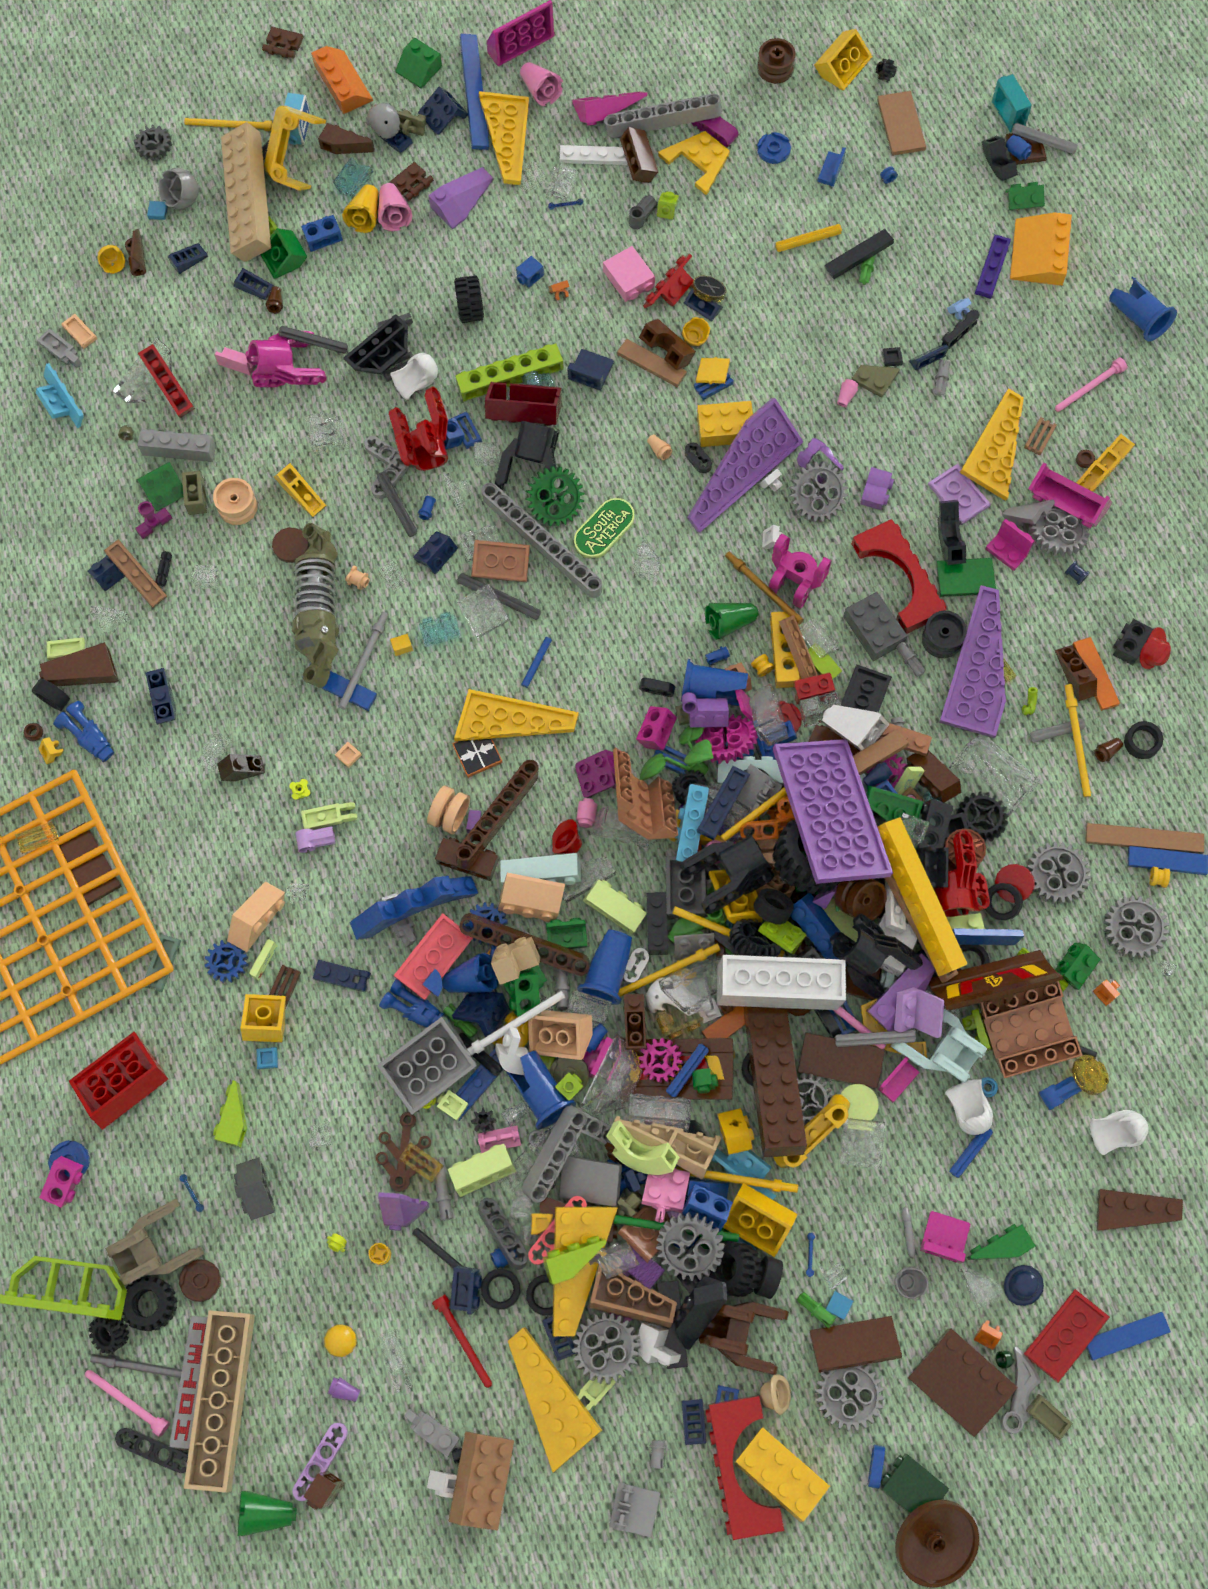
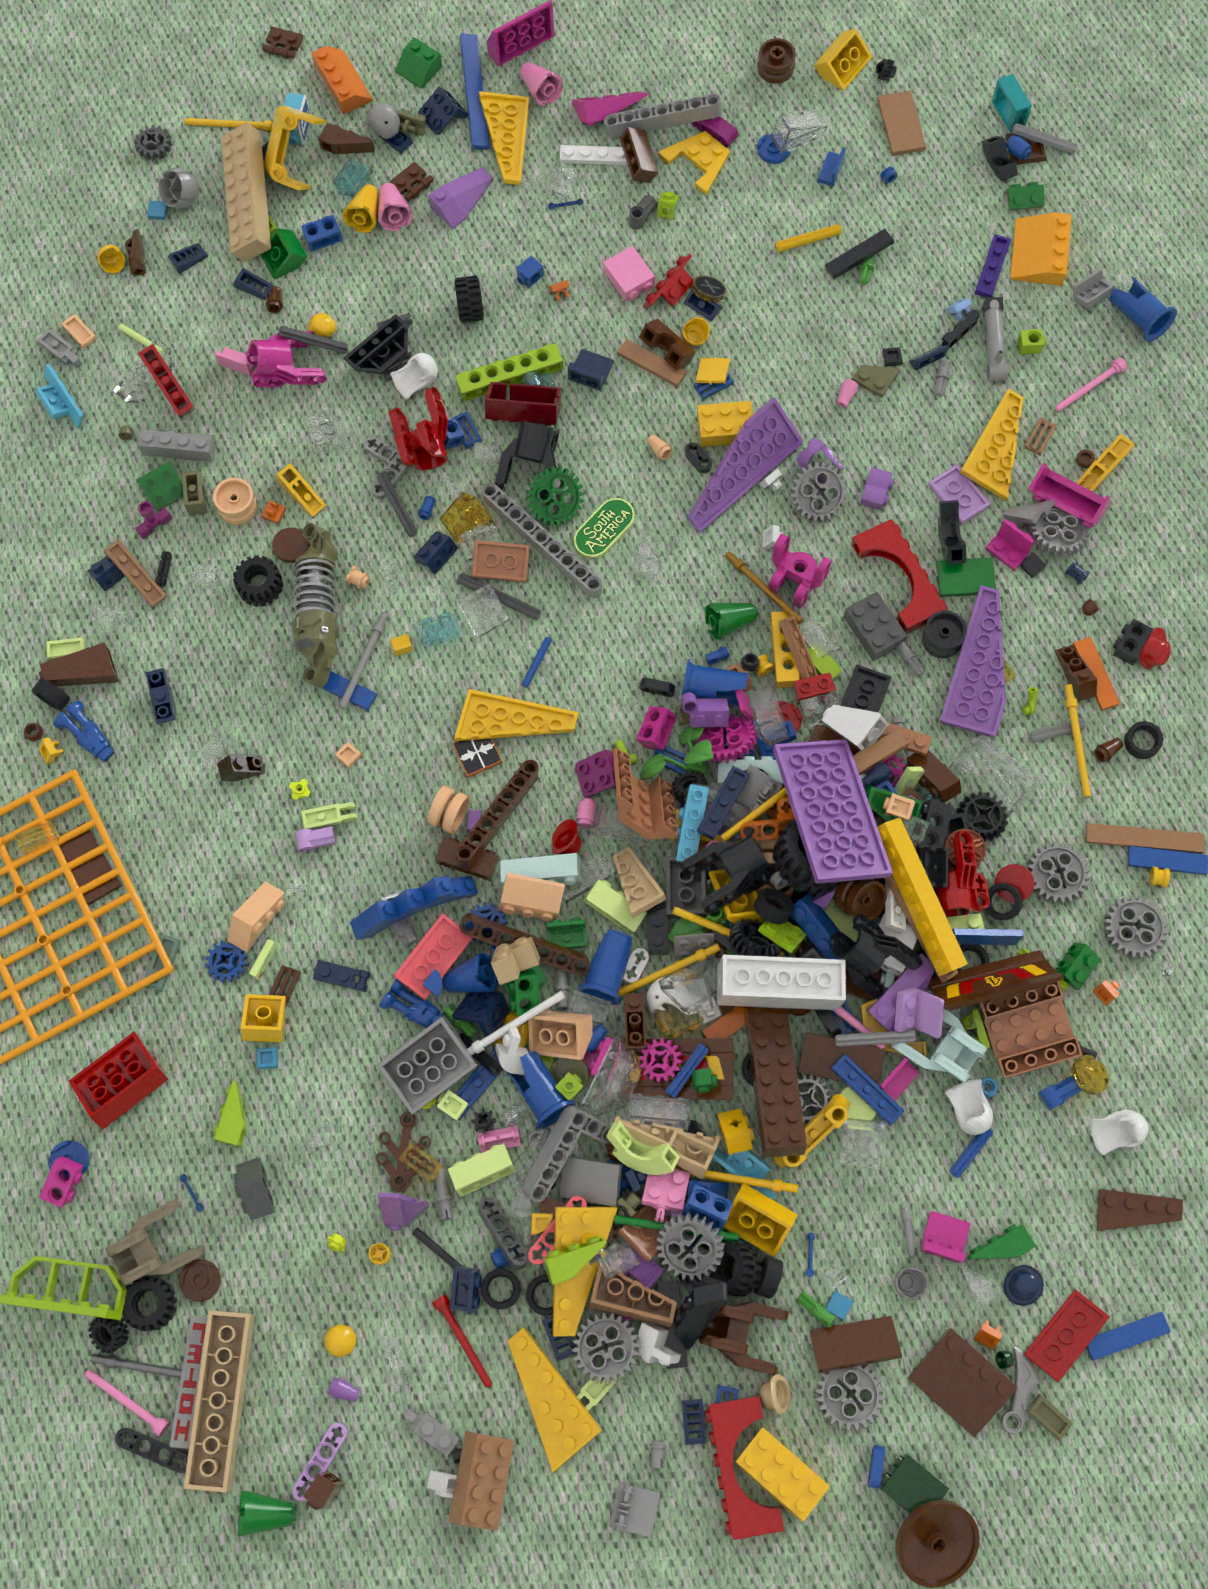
(134, 335): none -> yellowish green bar
(264, 592): none -> black tyre
(273, 512): none -> orange tile
(322, 325): none -> yellow hair
(464, 515): none -> clear yellow bracket
(621, 746): none -> lime arm
(637, 883): none -> tan wing
(750, 658): none -> black plate
(777, 881): none -> light grey bush
(798, 130): none -> clear wedge
(867, 1089): none -> blue tile
(898, 806): none -> light nougat bracket
(992, 311): none -> light grey piece
(1028, 347): none -> lime brick
(1033, 565): none -> black tile
(1089, 607): none -> reddish brown hinge
(1092, 289): none -> light grey bracket

